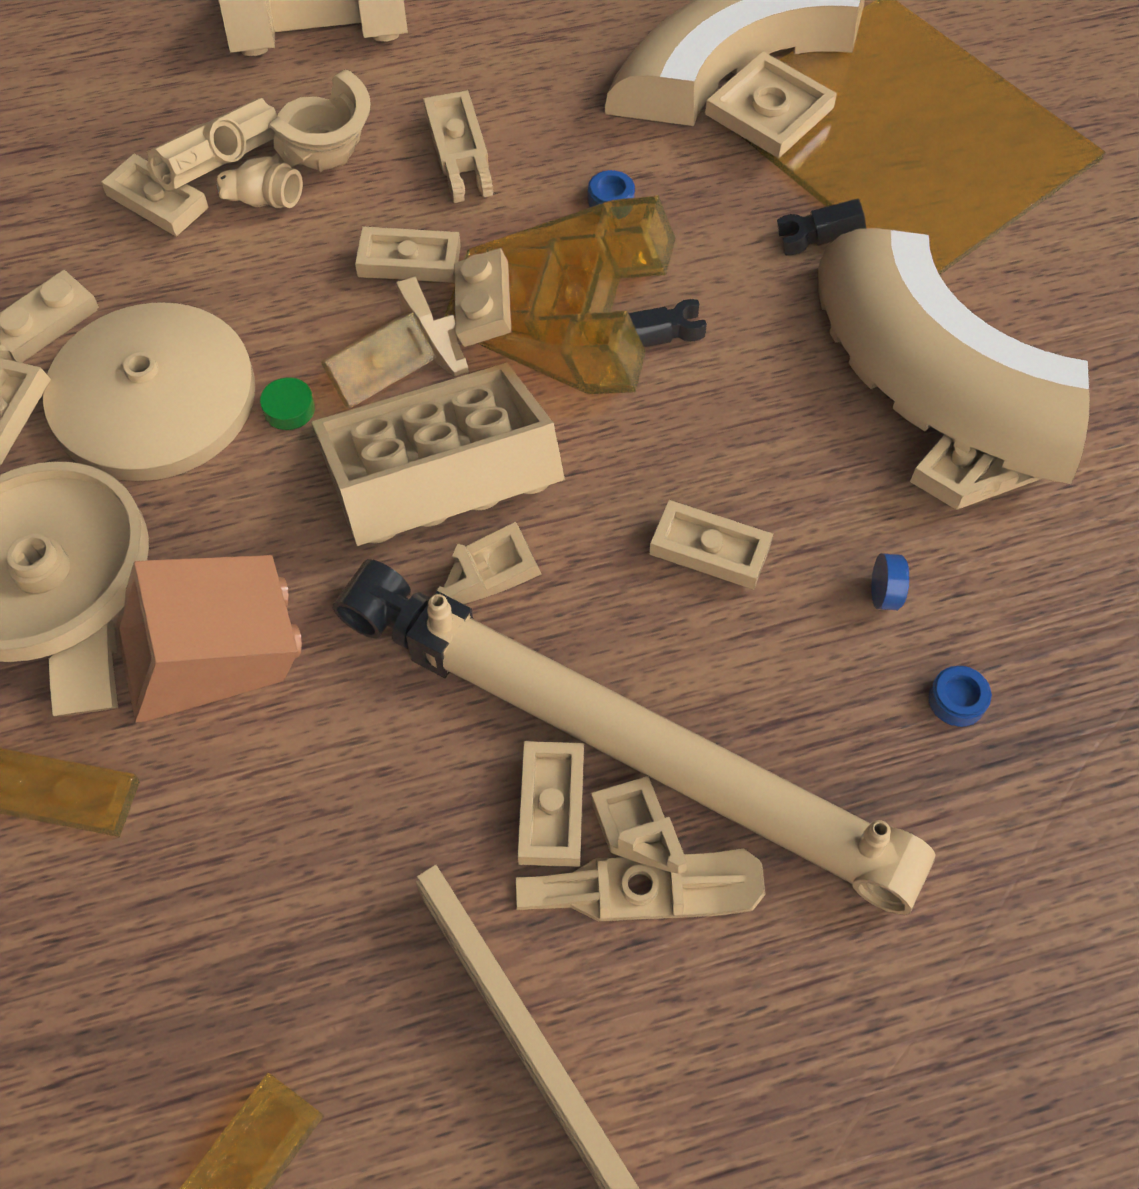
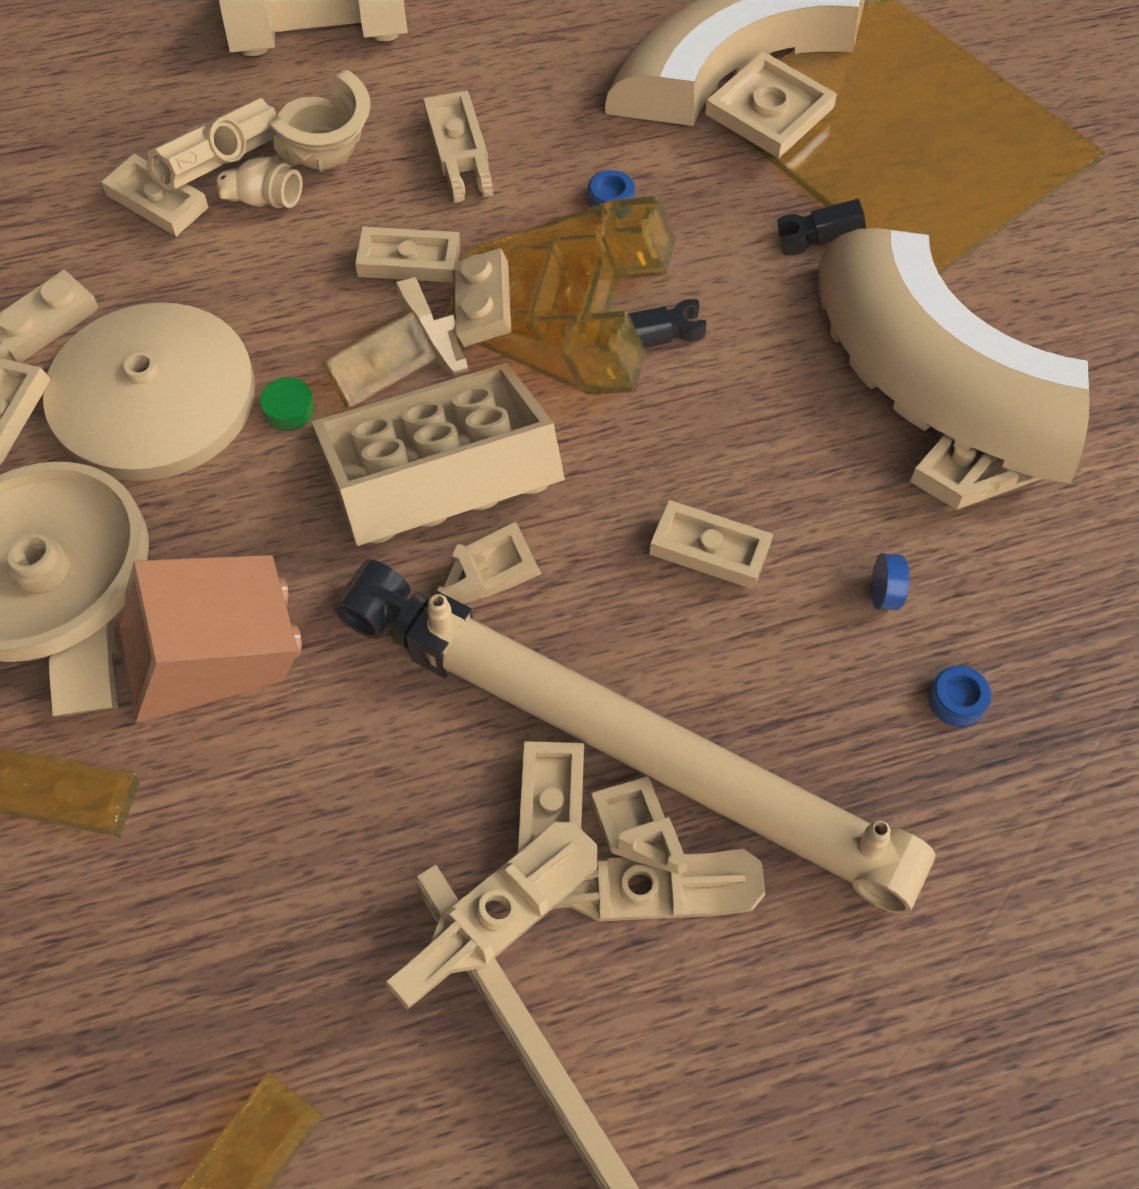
(528, 889): none -> tan piece

